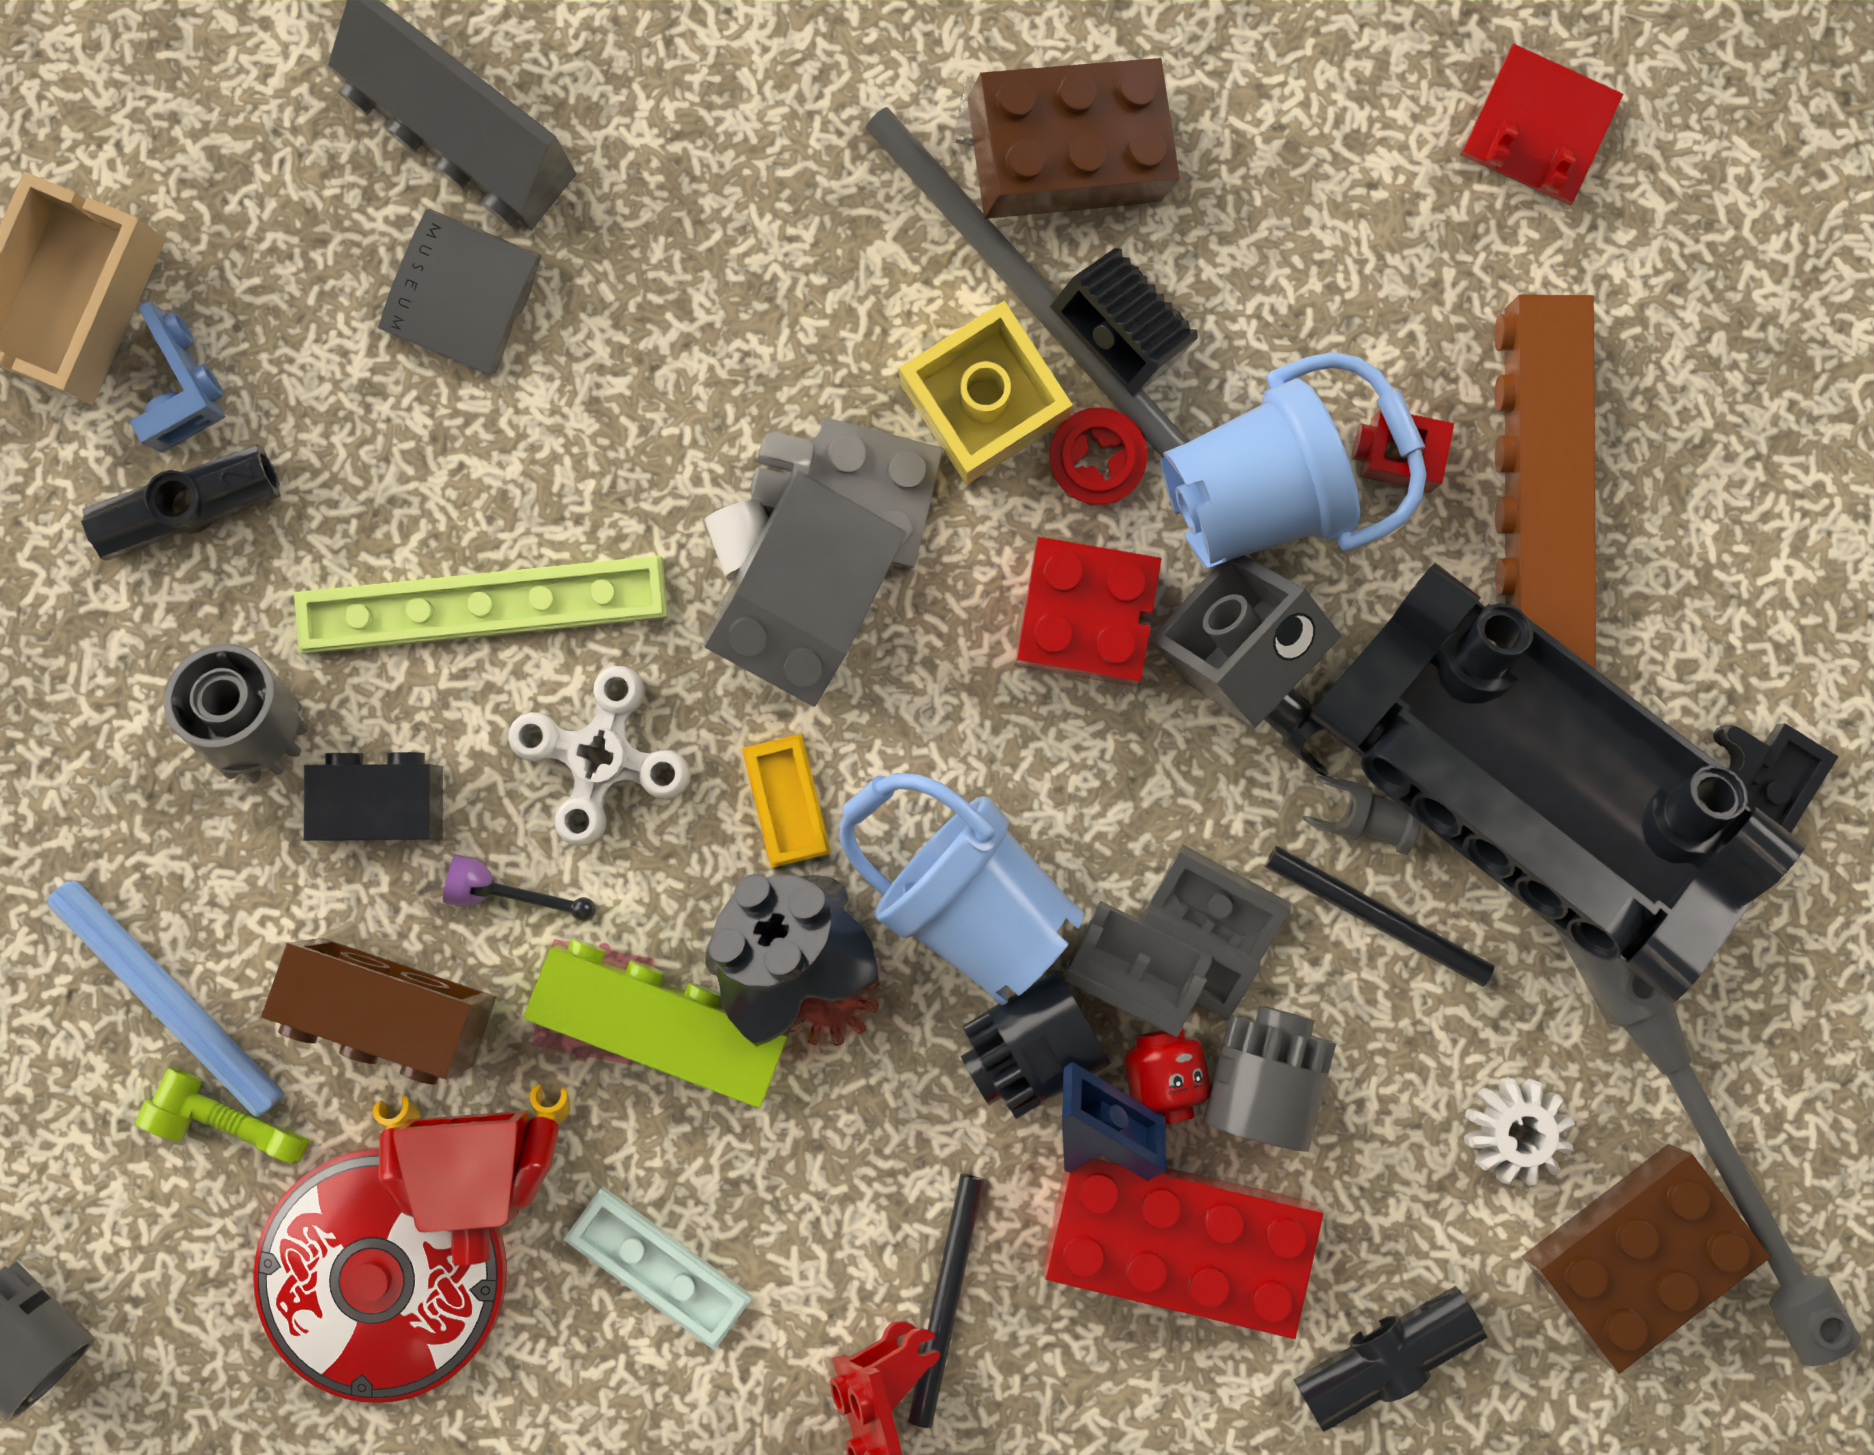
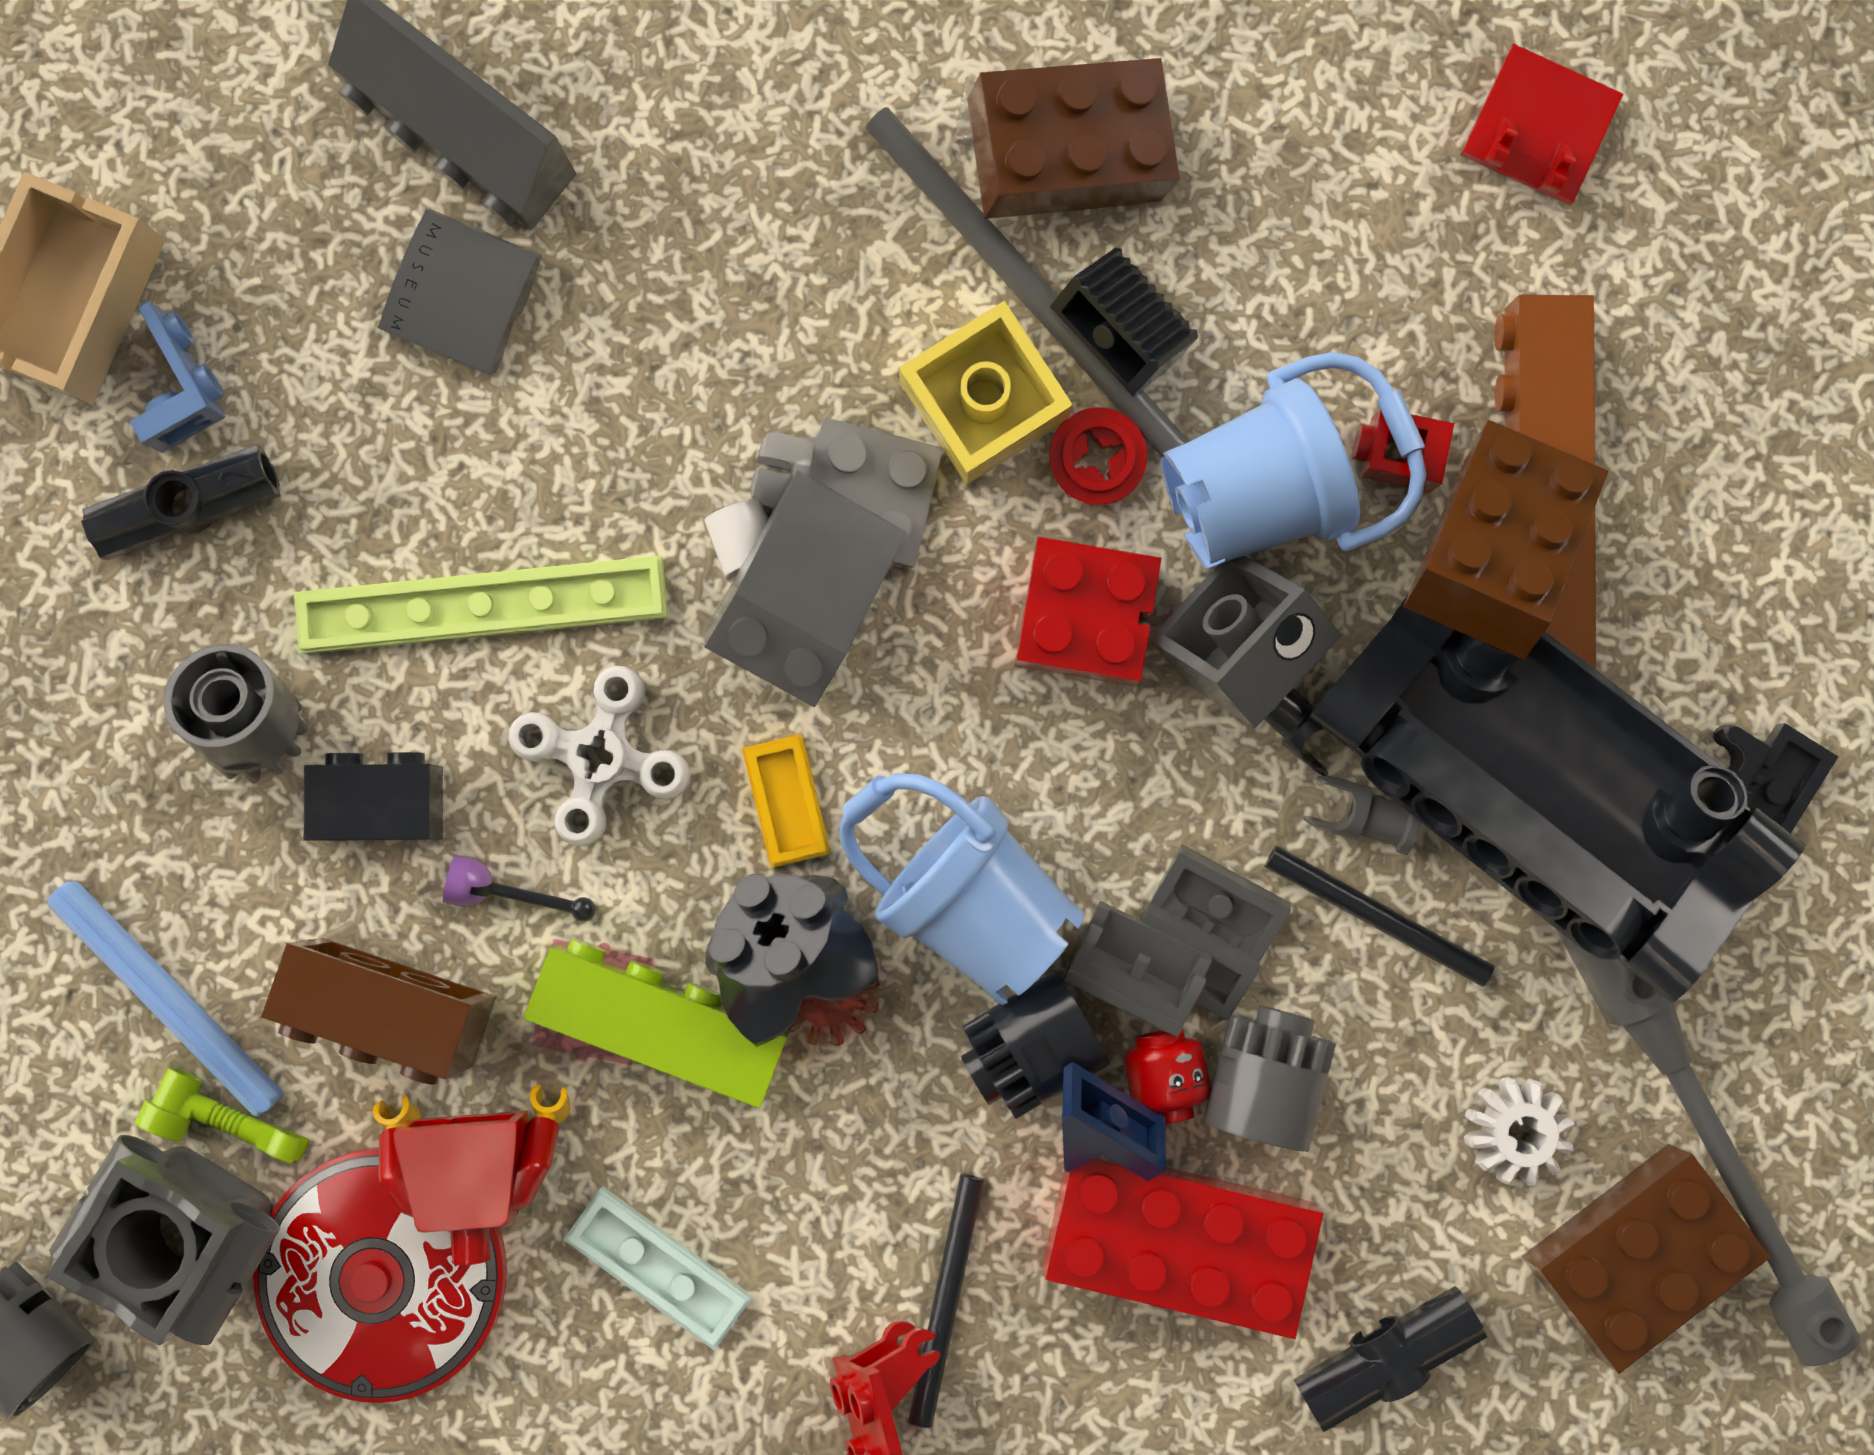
(120, 1259): none -> dark grey piece
(1507, 540): none -> reddish brown brick

